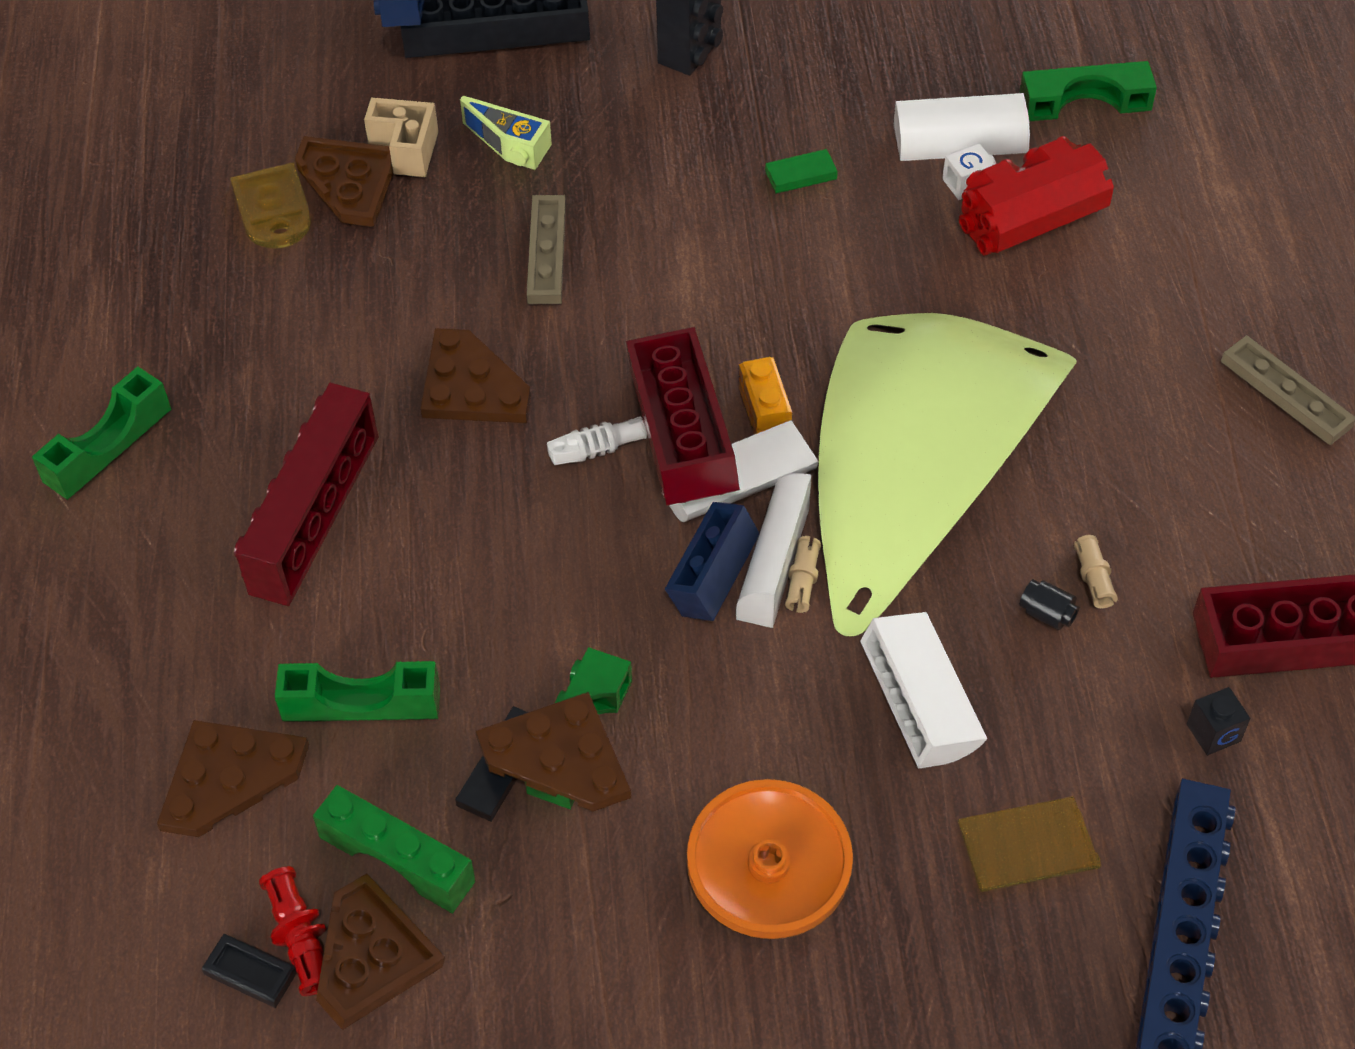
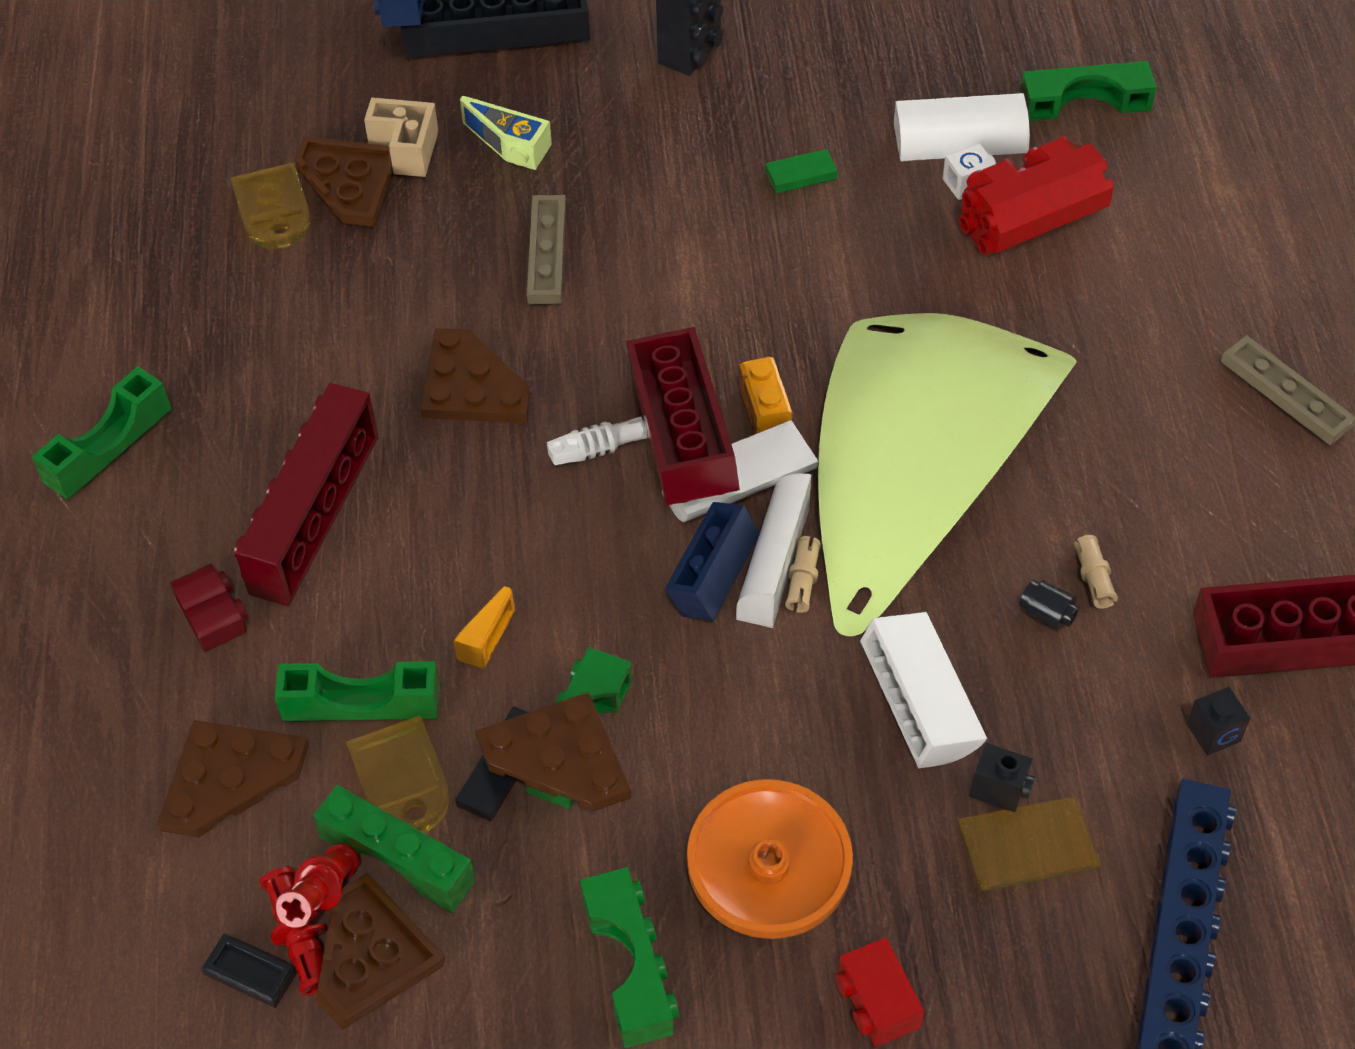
(208, 606): none -> dark red brick
(317, 885): none -> red piece
(401, 772): none -> clear yellow tile
(481, 635): none -> light orange slope
(640, 1003): none -> green arch
(879, 992): none -> red brick
(1002, 777): none -> black brick

